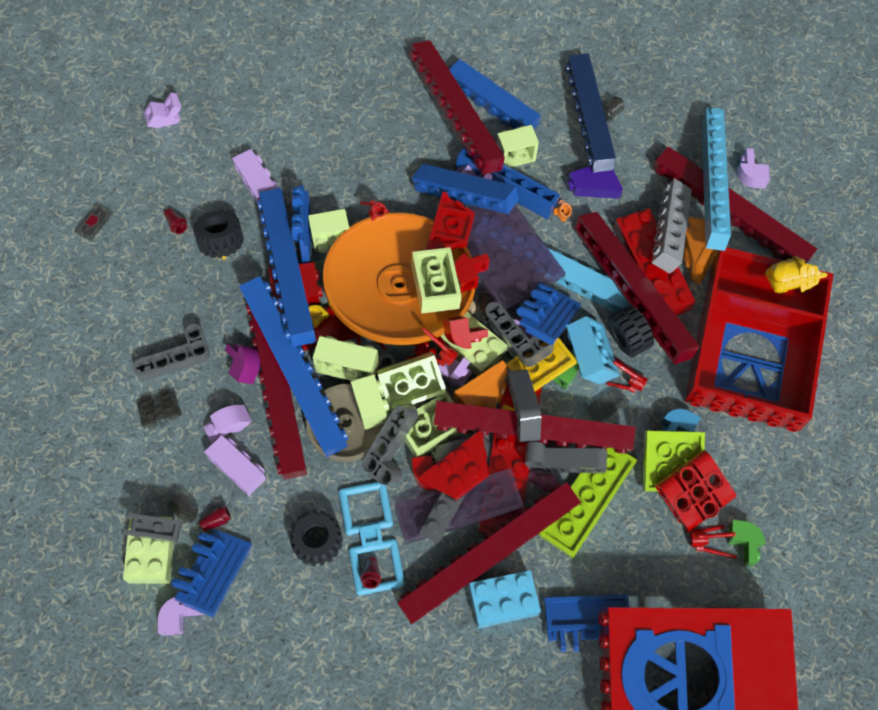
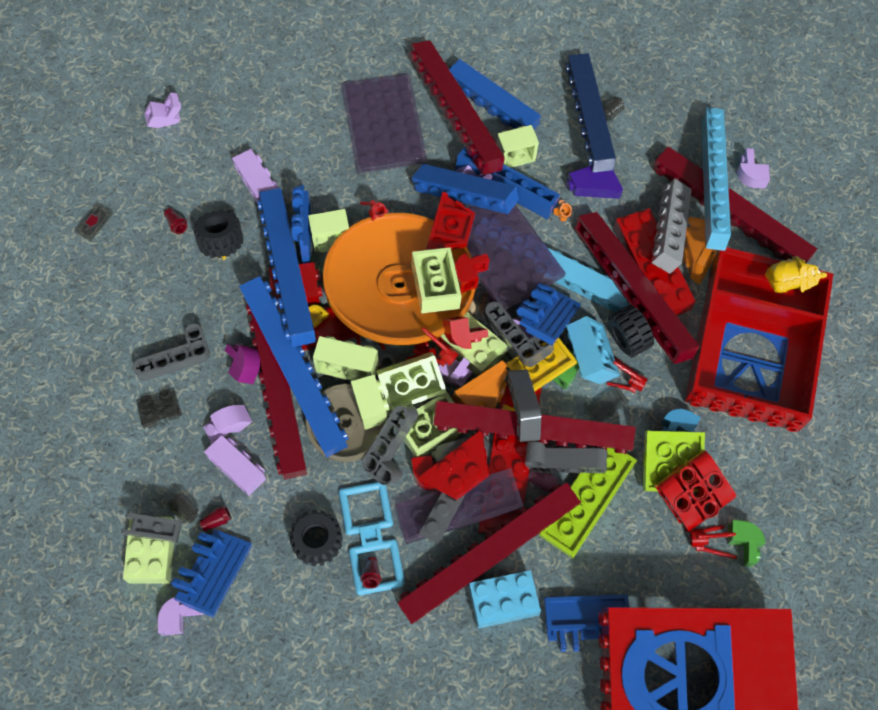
(384, 123): none -> clear purple plate

